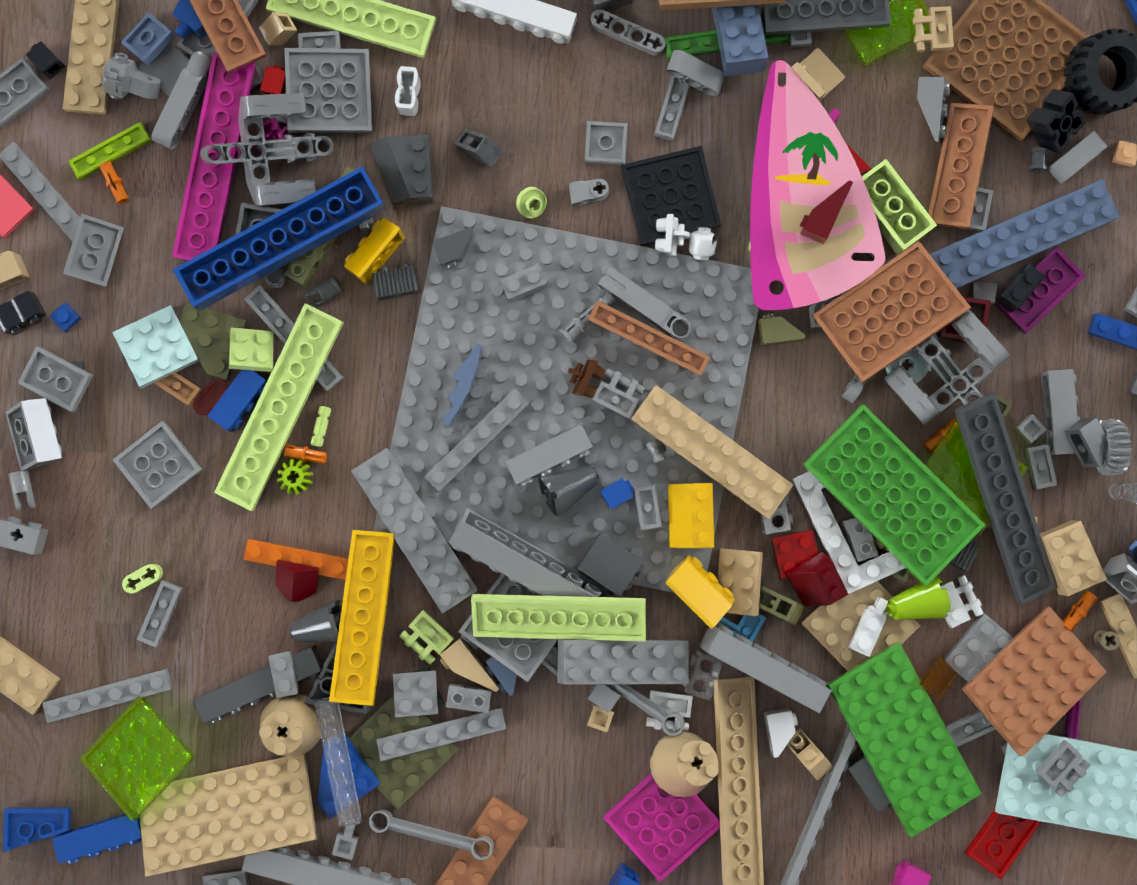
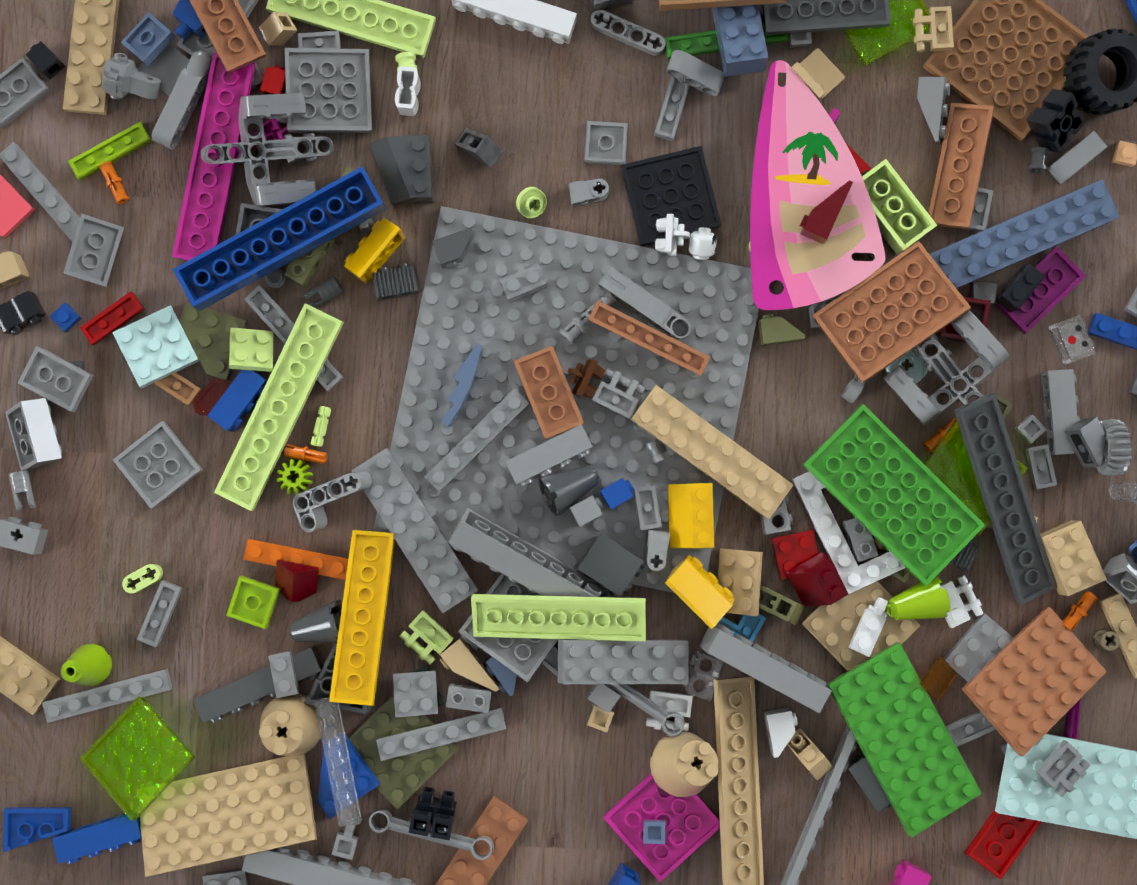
(87, 665): none -> lime cone
(112, 318): none -> red plate
(253, 602): none -> lime plate
(332, 492): none -> light grey beam
(406, 59): none -> yellowish green wheel
(435, 812): none -> black hips
(548, 392): none -> nougat plate
(587, 510): none -> light grey brick
(654, 831): none -> sand blue plate
(657, 544): none -> light grey piece
(1072, 339): none -> clear brick

